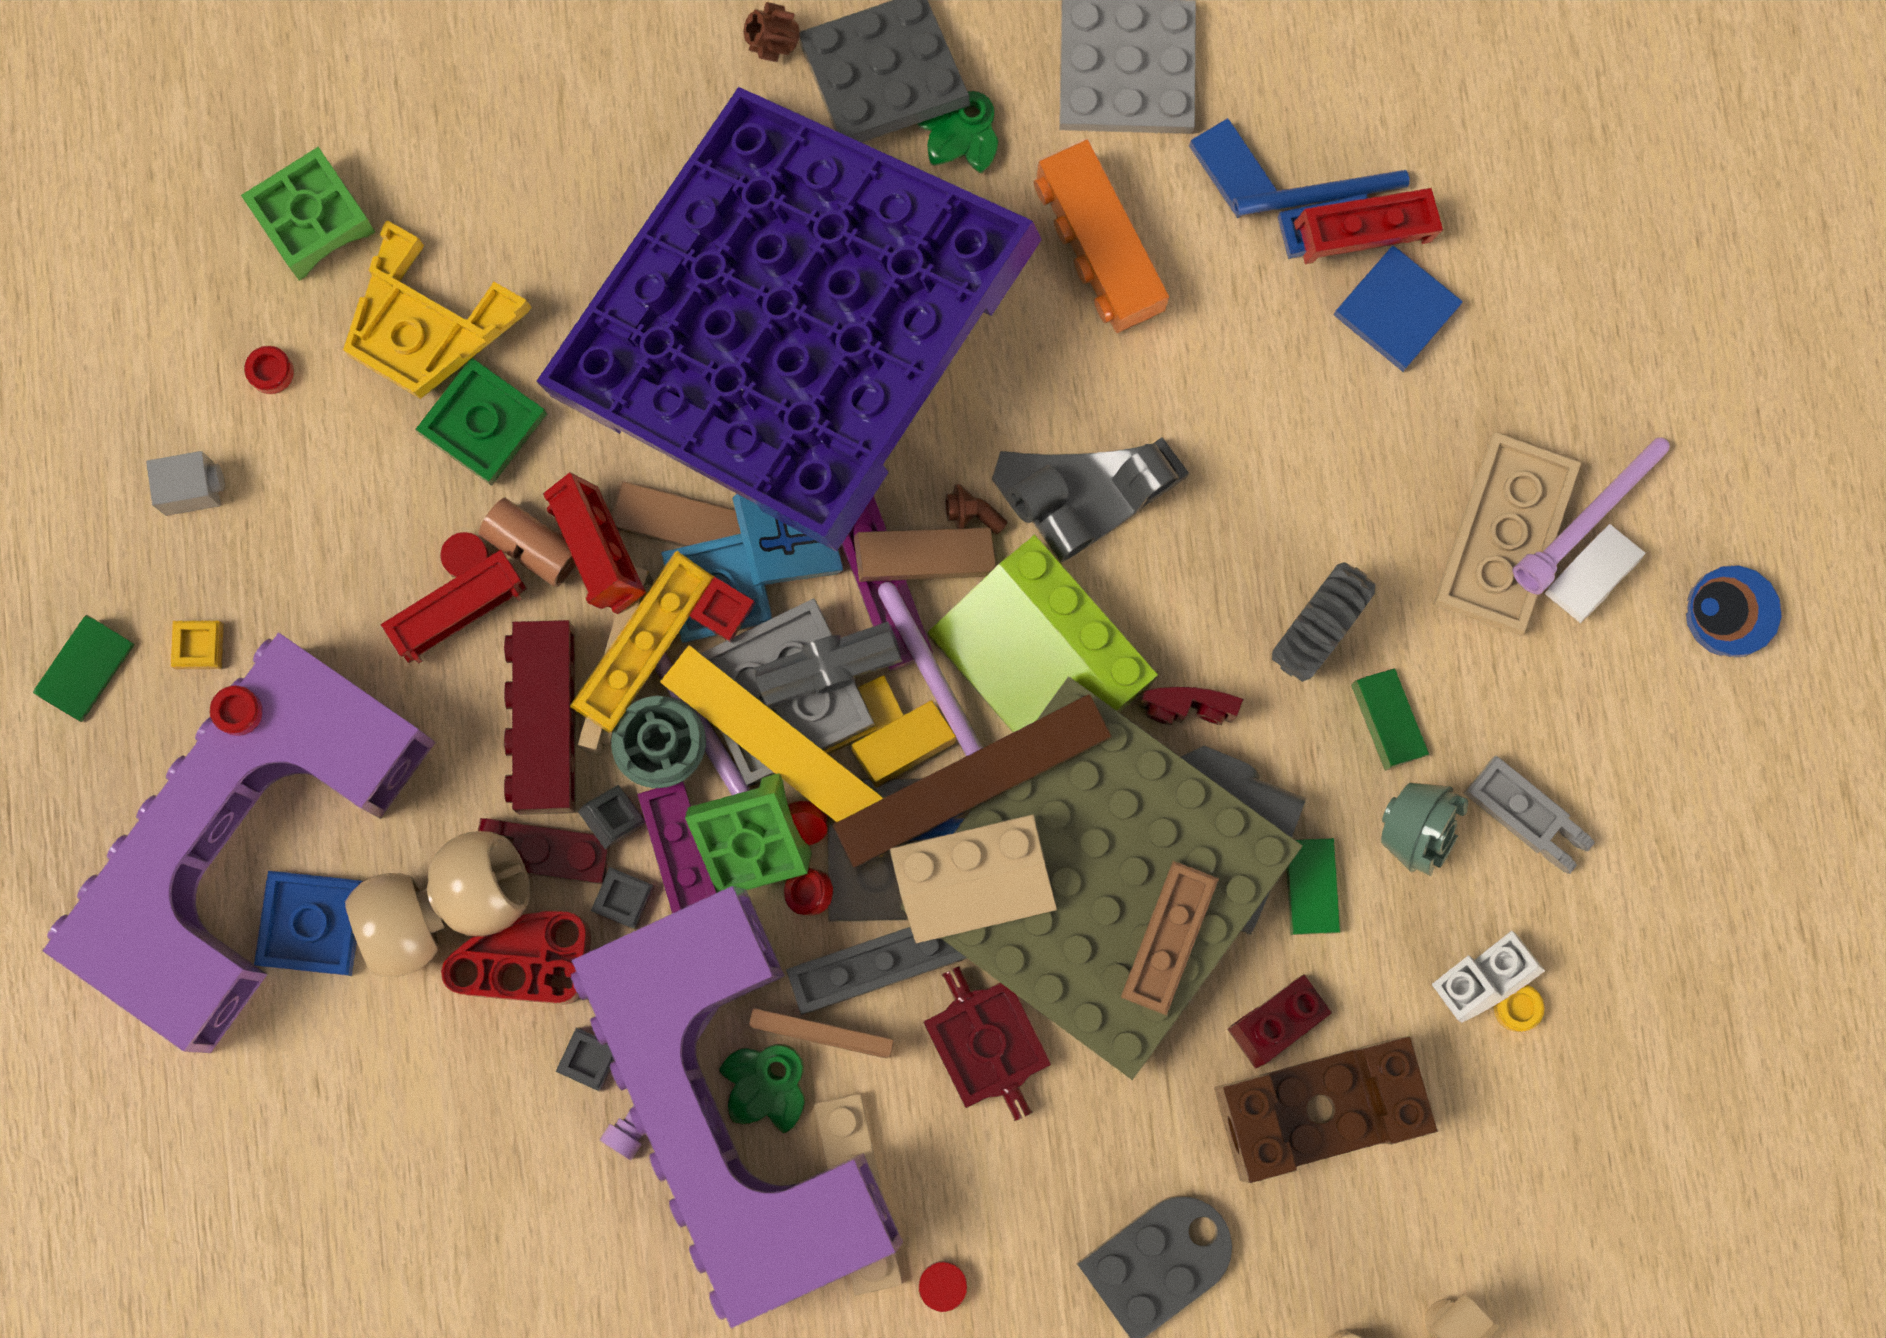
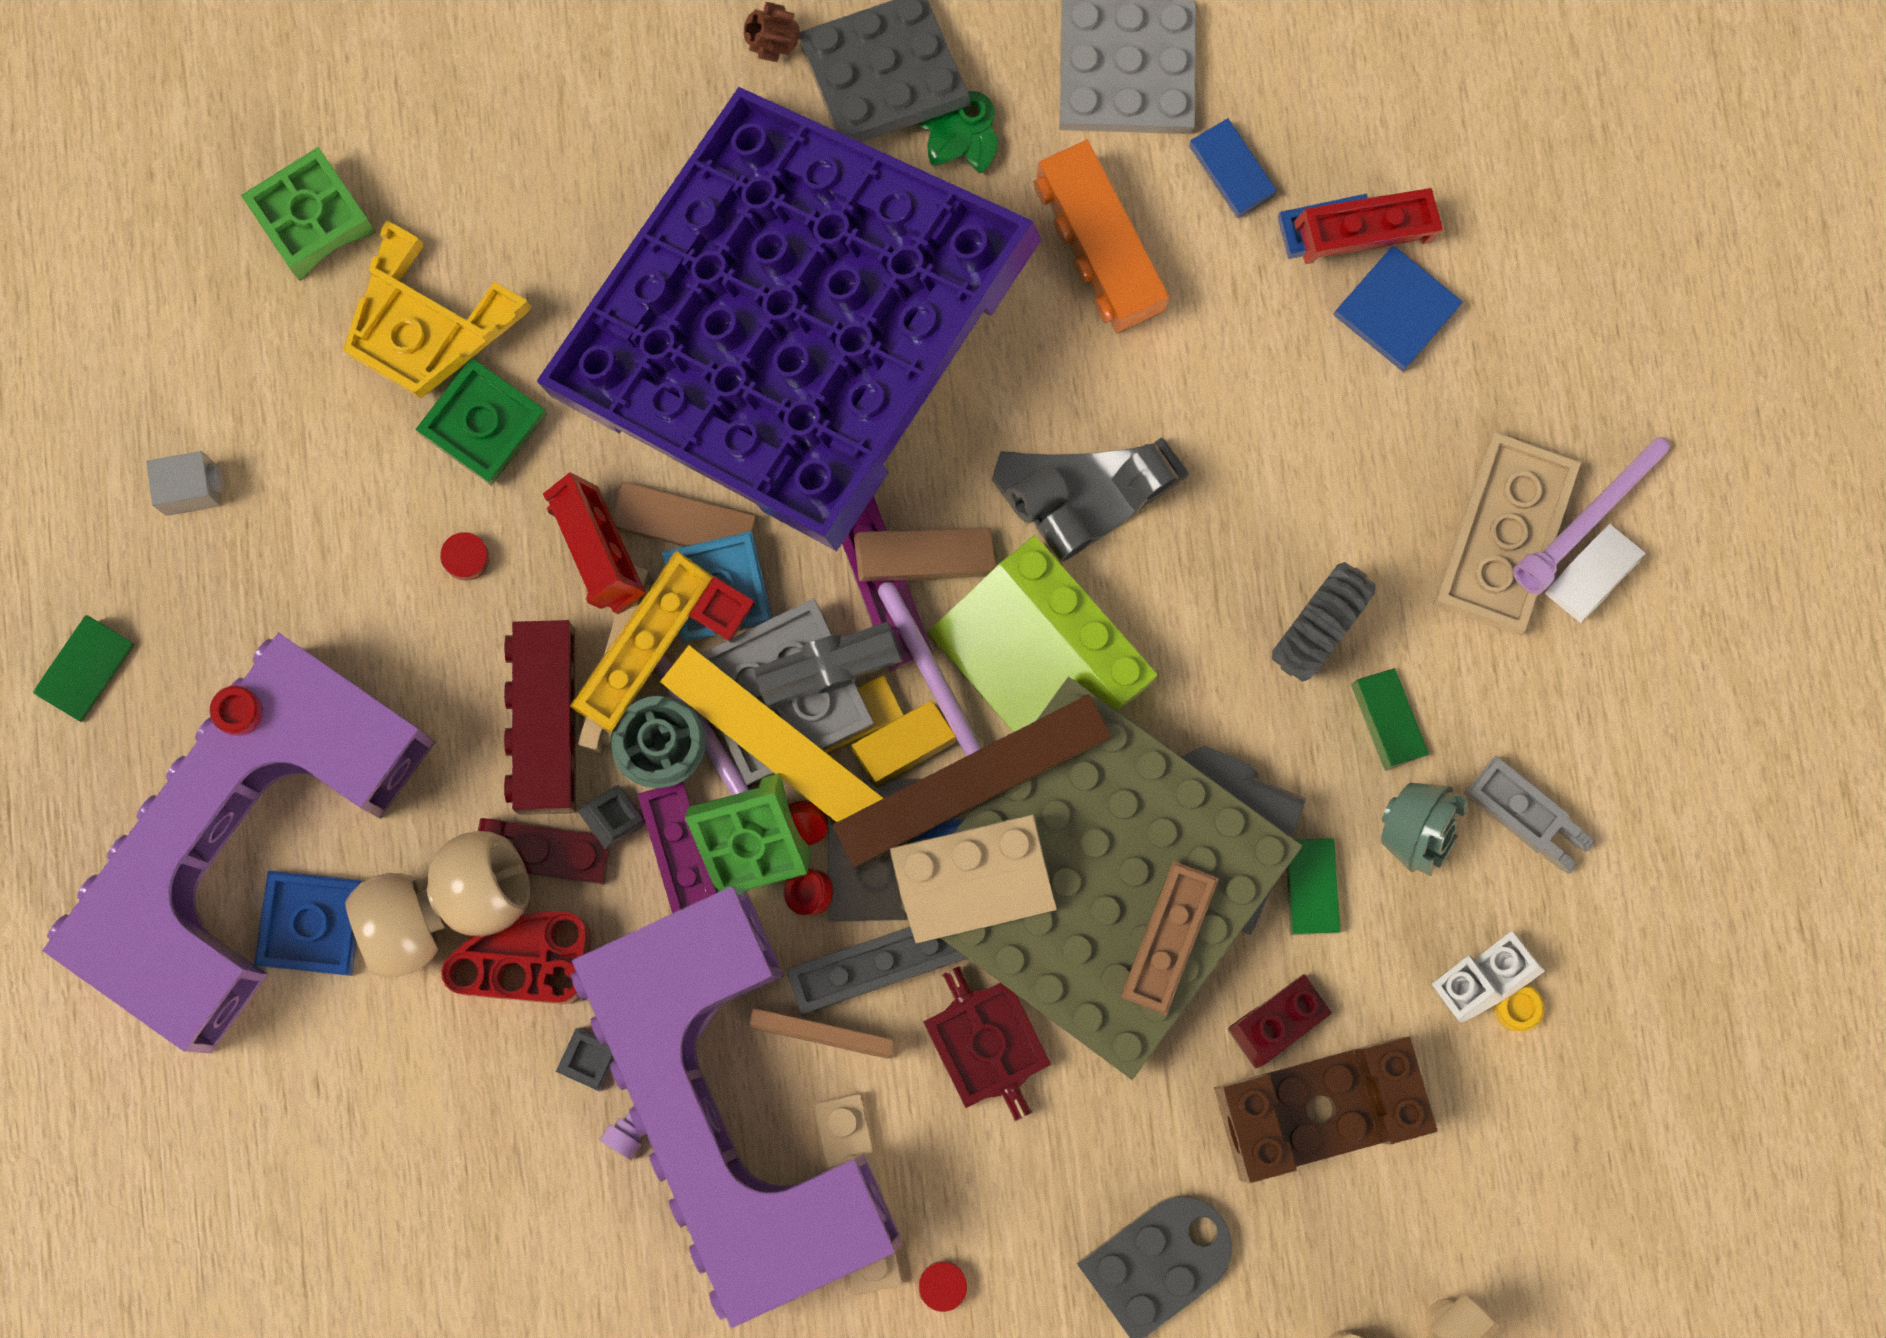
(197, 644): yellow tile -> none
(269, 370): red tile -> none
(453, 606): red container -> none
(528, 541): nougat pin -> none
(622, 898): dark grey tile -> none
(760, 1091): green plate -> none
(779, 551): dark azure tile -> none
(963, 506): copper plate -> none
(1173, 704): dark red slope -> none
(1320, 192): blue piece -> none
(1733, 611): tile -> none

